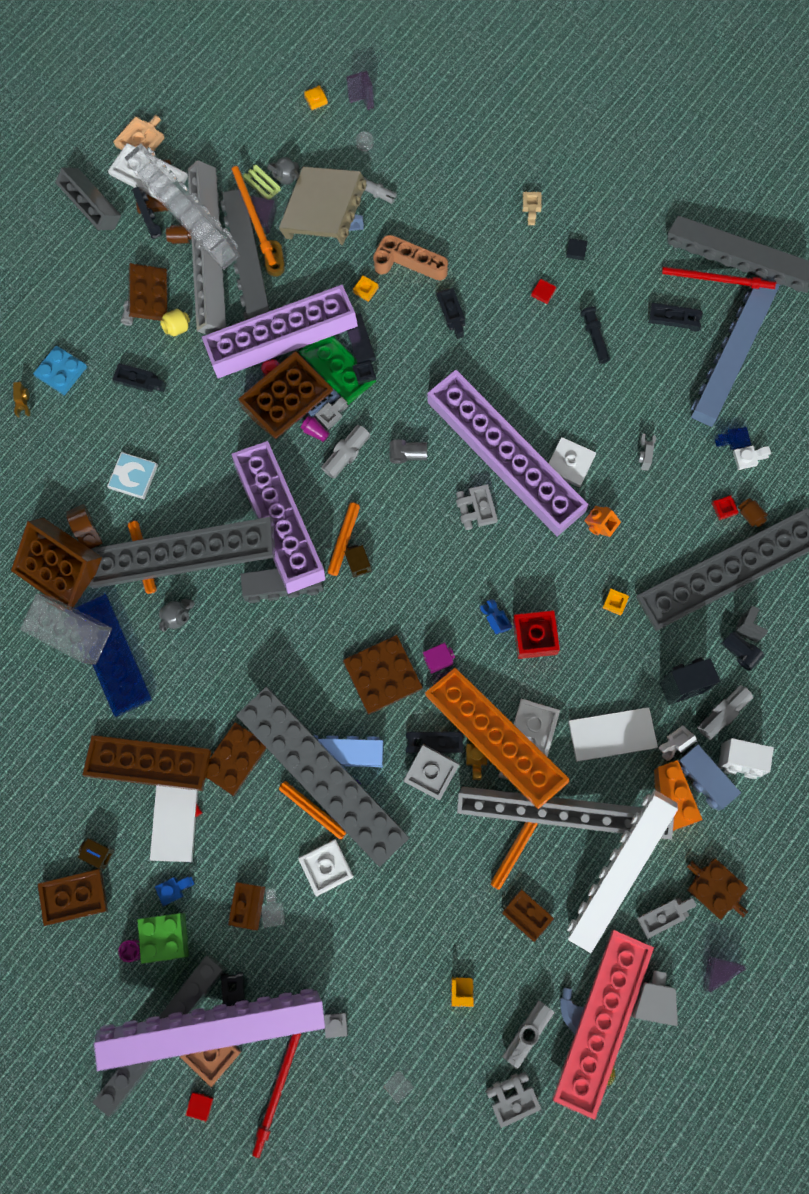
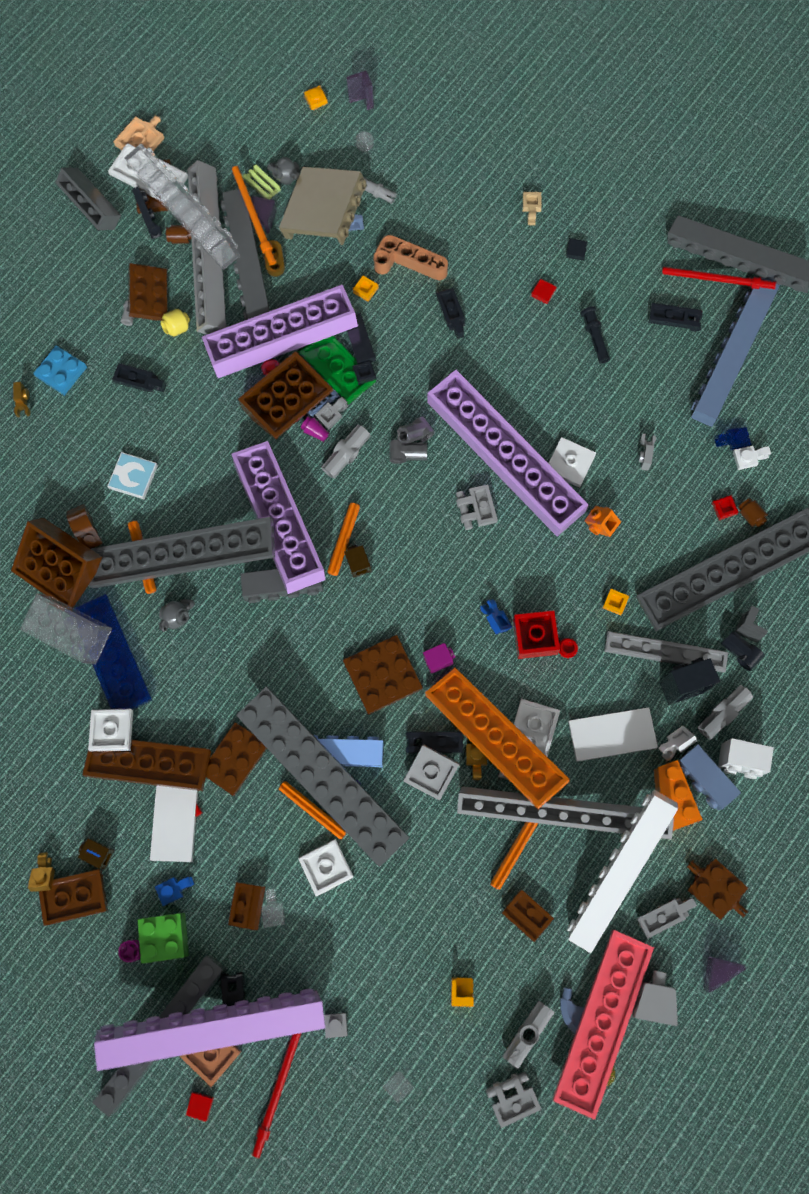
(42, 877): none -> pearl gold plate
(110, 730): none -> white tile
(417, 430): none -> flat silver piece
(568, 648): none -> red plate
(662, 650): none -> light grey tile

